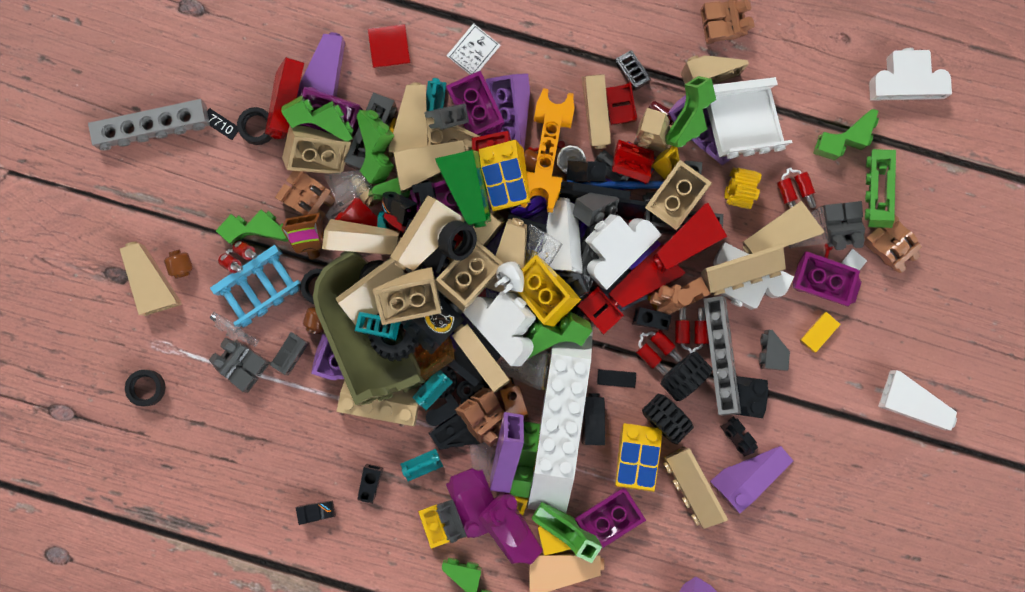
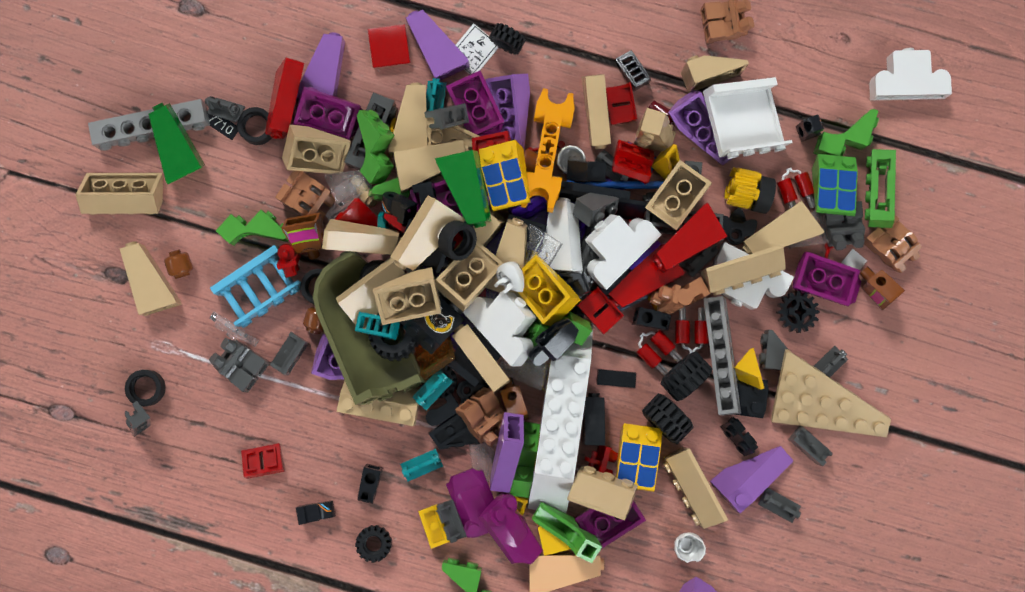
(120, 193): none -> tan slope
(138, 421): none -> dark grey hinge
(174, 145): none -> green slope
(223, 108): none -> dark grey hinge
(232, 264): red piece -> none
(252, 463): none -> red piece
(288, 260): none -> red hips
(327, 117): bright green arch -> none
(367, 554): none -> black tyre
(437, 49): none -> medium lavender slope
(507, 38): none -> black tyre
(553, 342): none -> black hinge
(601, 457): none -> red hips
(603, 492): none -> tan slope
(689, 547): none -> white hair
(691, 119): bright green arch -> none
(697, 262): none -> dark grey hinge
(738, 224): none -> black plate
(748, 370): none -> yellow slope
(766, 197): none -> black tyre
(780, 505): none -> dark grey hinge
(798, 304): none -> black gear
(810, 446): none -> dark grey hinge
(811, 128): none -> black leg
(816, 401): none -> tan wing
(820, 332): yellow tile -> none
(831, 361): none -> dark grey hinge
(835, 184): none -> slope
(880, 287): none -> dark orange torso
(913, 401): white slope -> none

